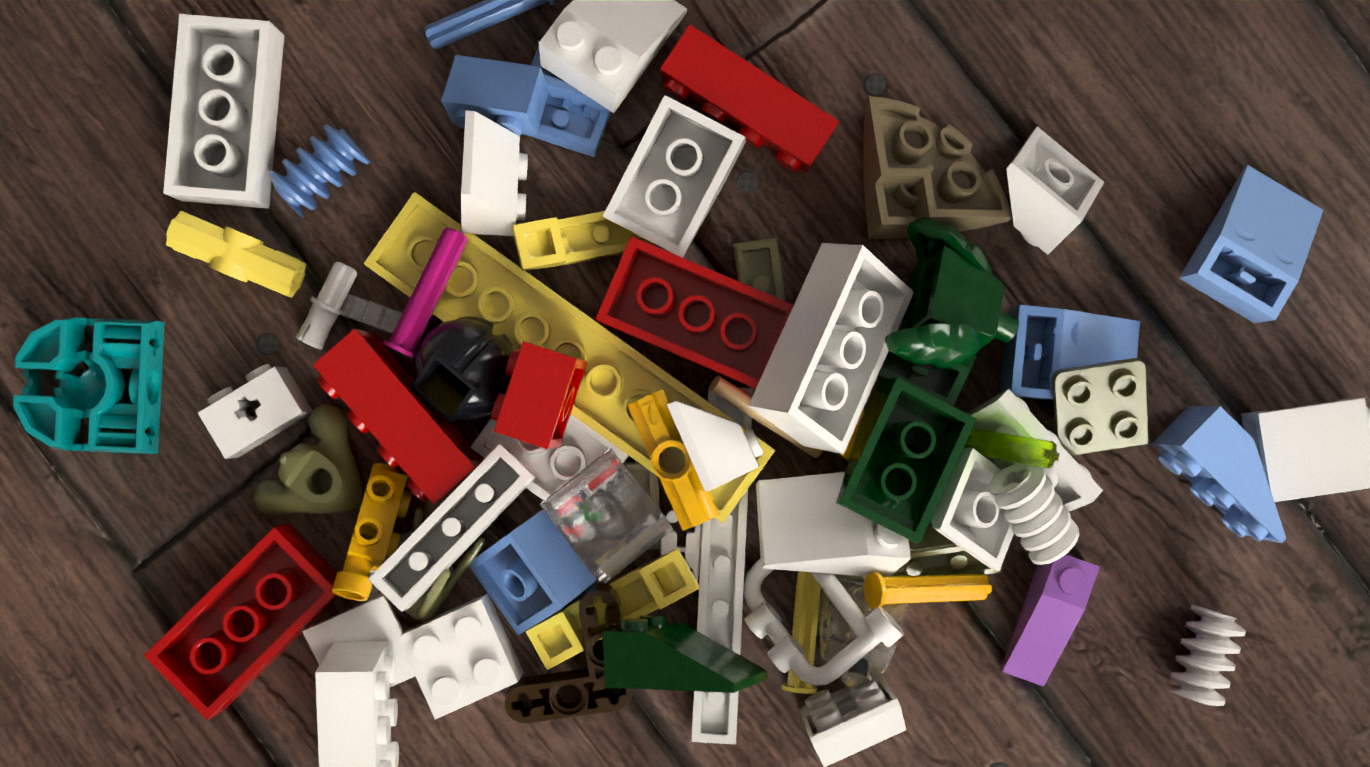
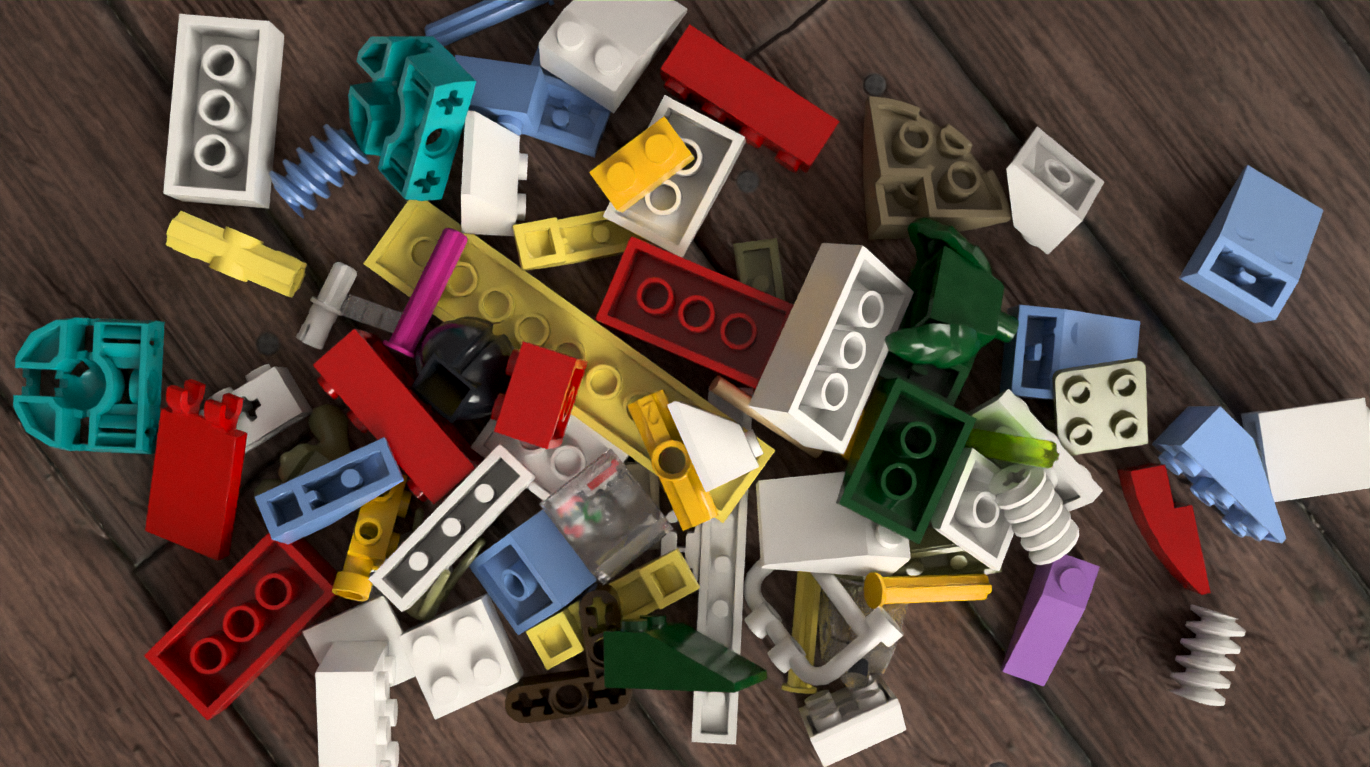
(197, 471): none -> red tile
(328, 492): none -> medium blue slope
(396, 125): none -> teal connector
(642, 165): none -> yellow brick
(1165, 525): none -> red slope

